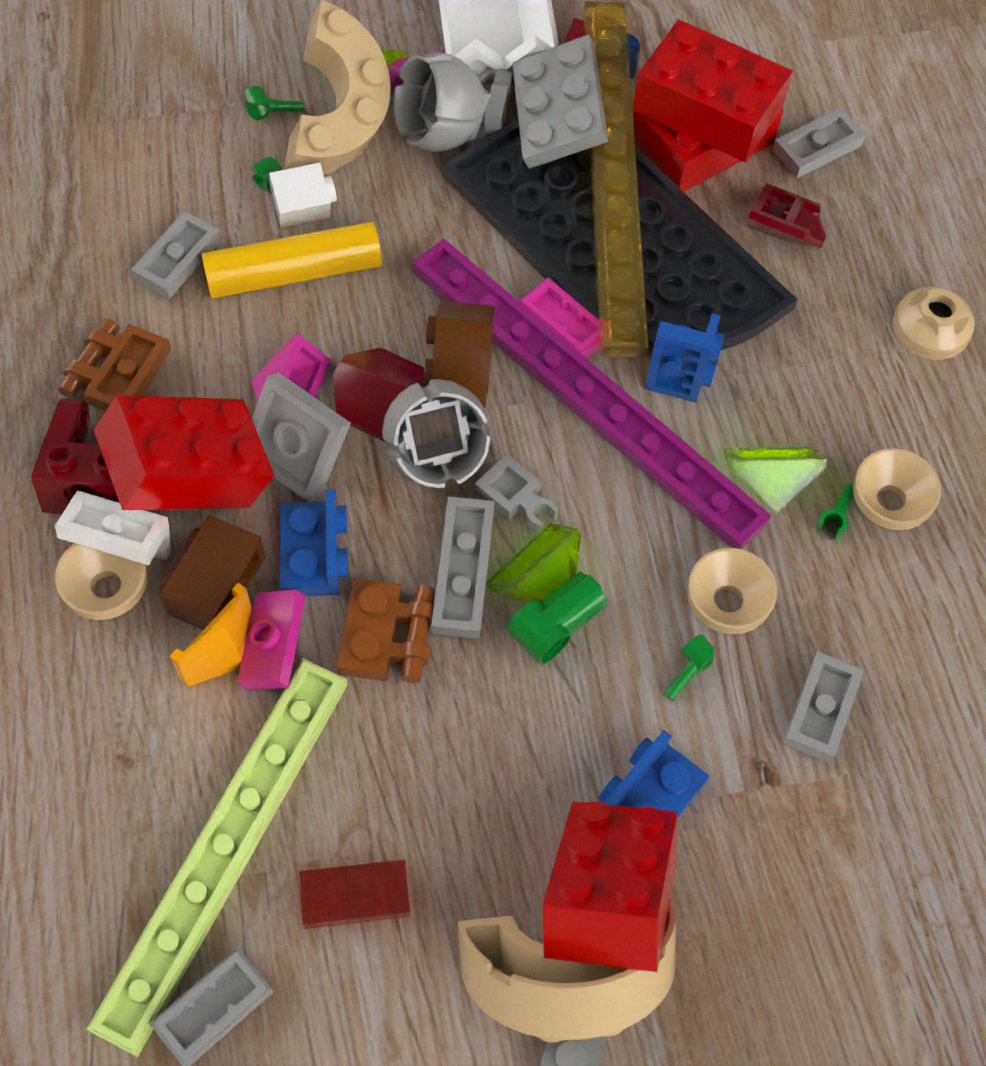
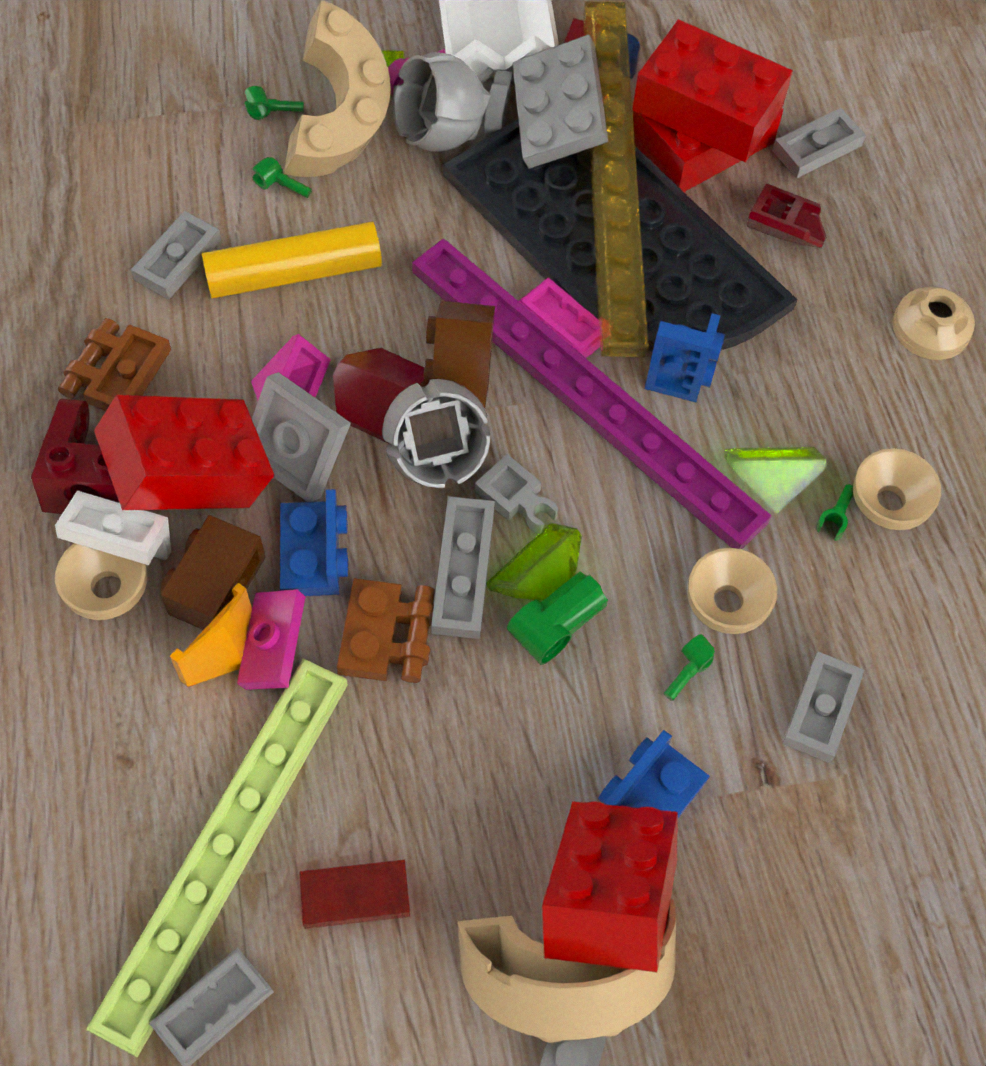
(302, 194): white brick -> none

